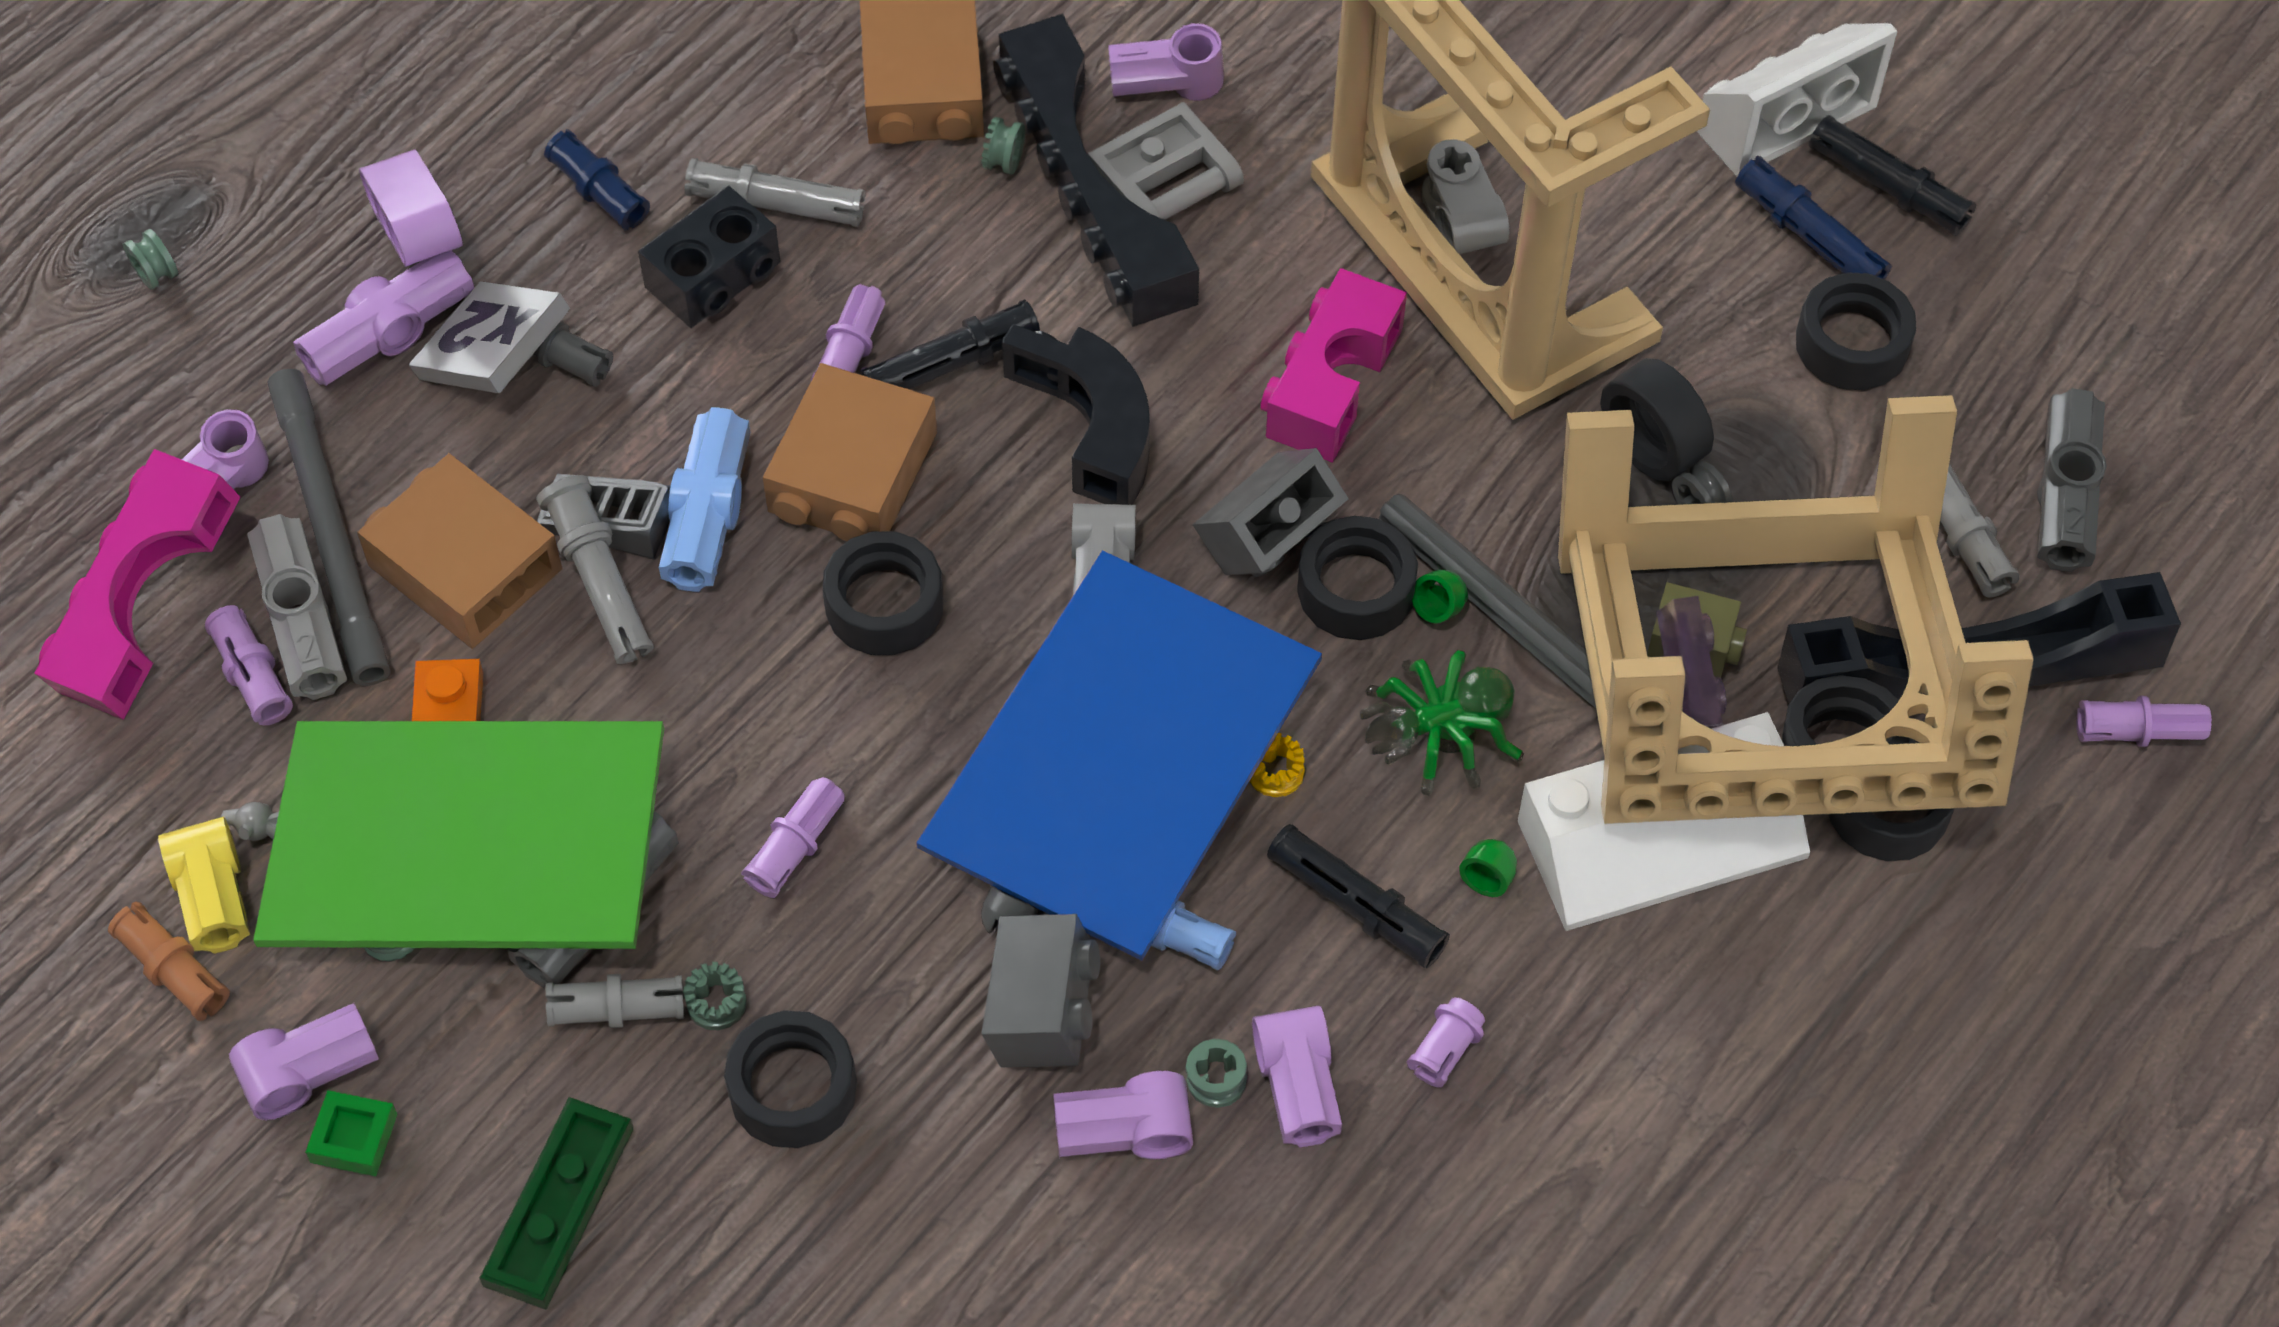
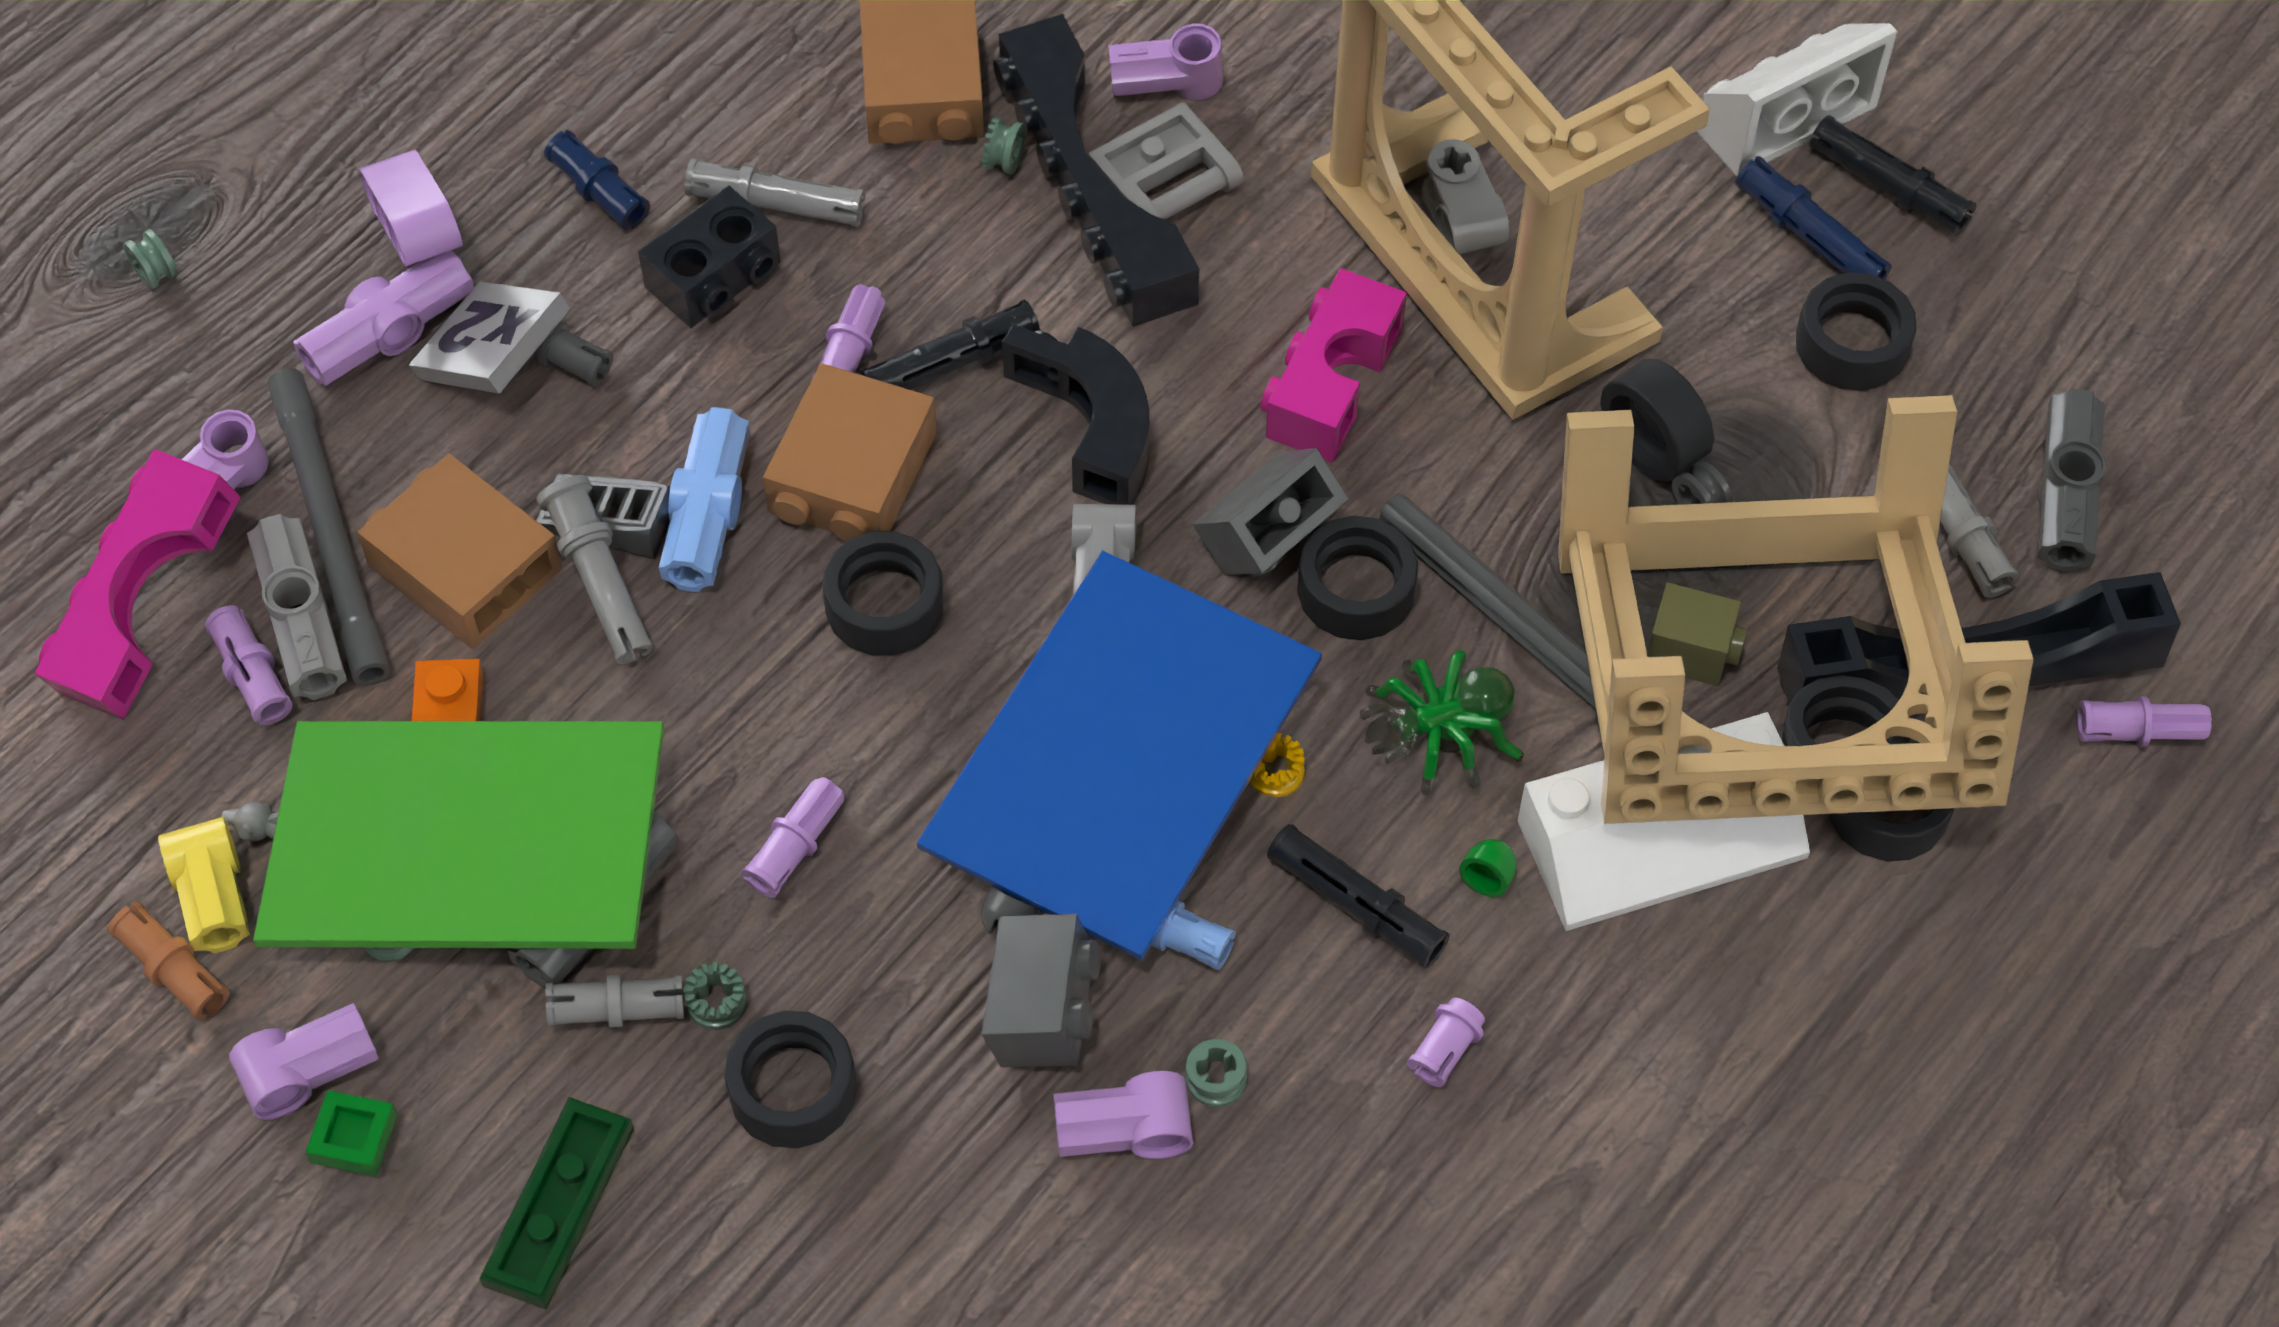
(1296, 1056): lavender piece -> none
(1437, 602): green hinge -> none
(1691, 635): clear purple plate -> none

